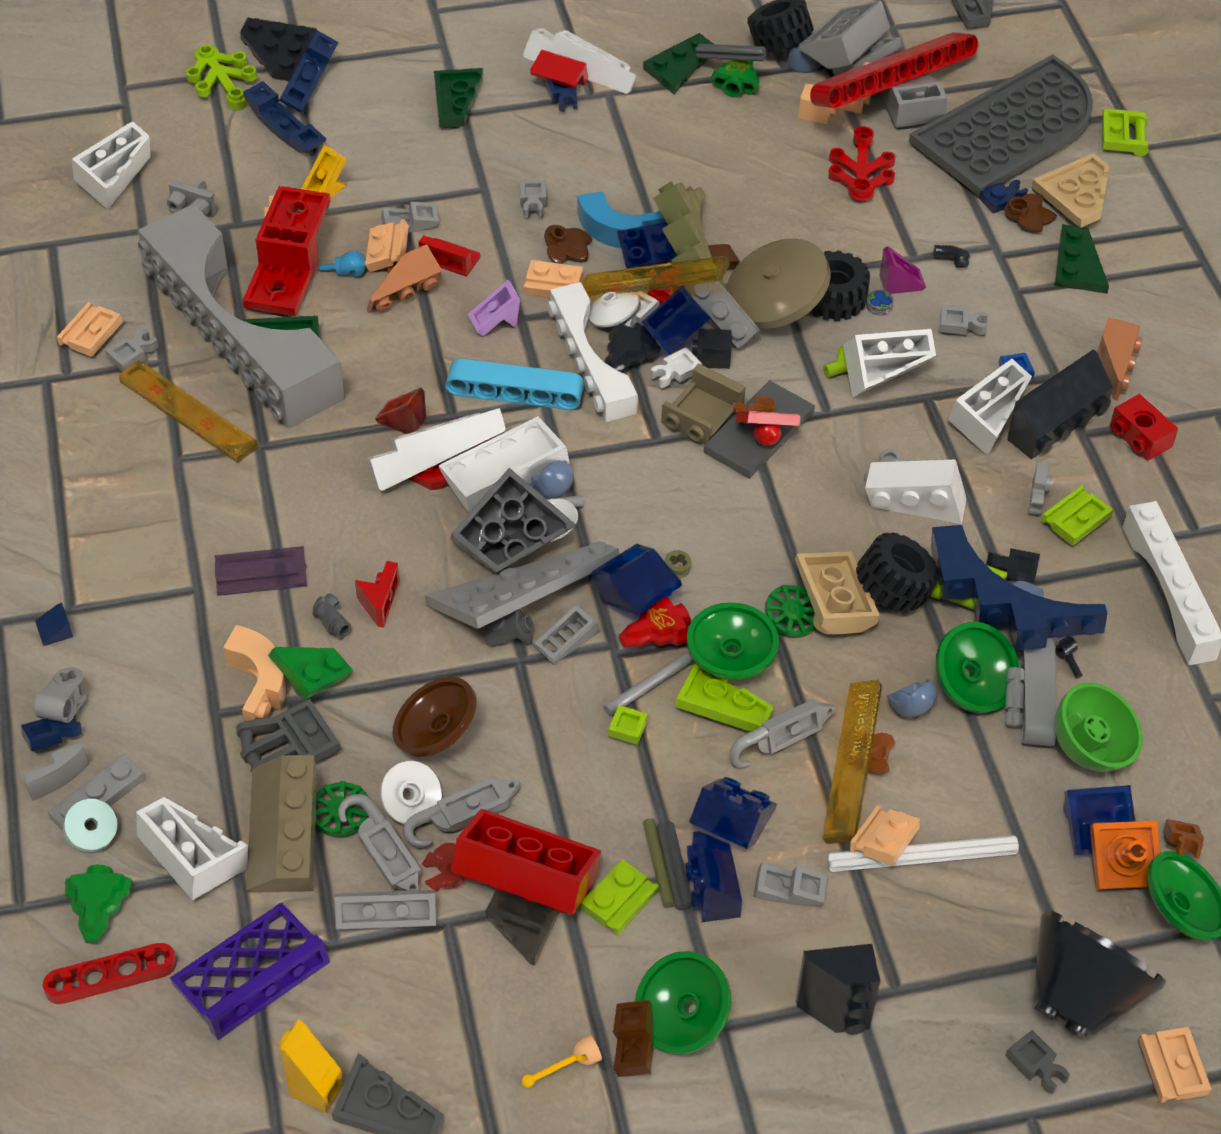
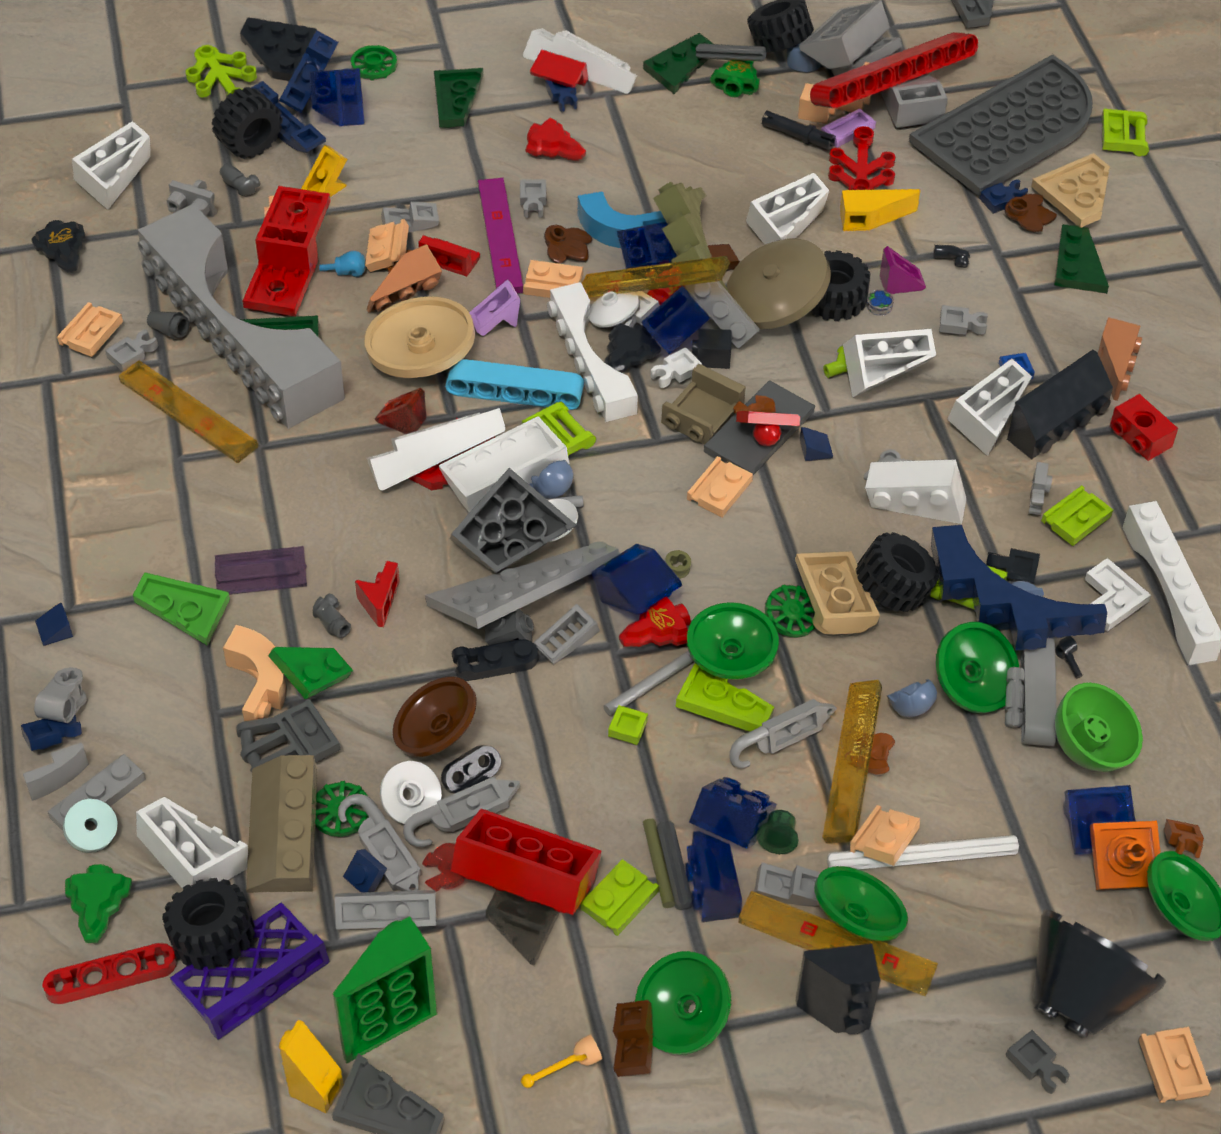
(61, 243): none -> black rock
(169, 323): none -> dark grey cone
(183, 604): none -> bright green wing
(208, 923): none -> black tyre
(237, 180): none -> dark grey arm
(247, 122): none -> black tyre
(338, 96): none -> clear blue slope
(364, 871): none -> dark blue plate
(374, 62): none -> green wheel
(386, 990): none -> green slope
(419, 337): none -> tan dish
(469, 769): none -> plate
(495, 659): none -> black plate
(500, 233): none -> magenta tile
(553, 141): none -> red rock
(559, 411): none -> lime plate
(720, 486): none -> light nougat plate
(778, 833): none -> clear green piece
(787, 209): none -> white wedge
(807, 133): none -> black pin
(815, 445): none -> dark blue slope
(817, 933): none -> clear yellow tile
(844, 127): none -> lavender tile
(860, 904): none -> green dish
(872, 208): none -> yellow slope
(1119, 592): none -> white plate

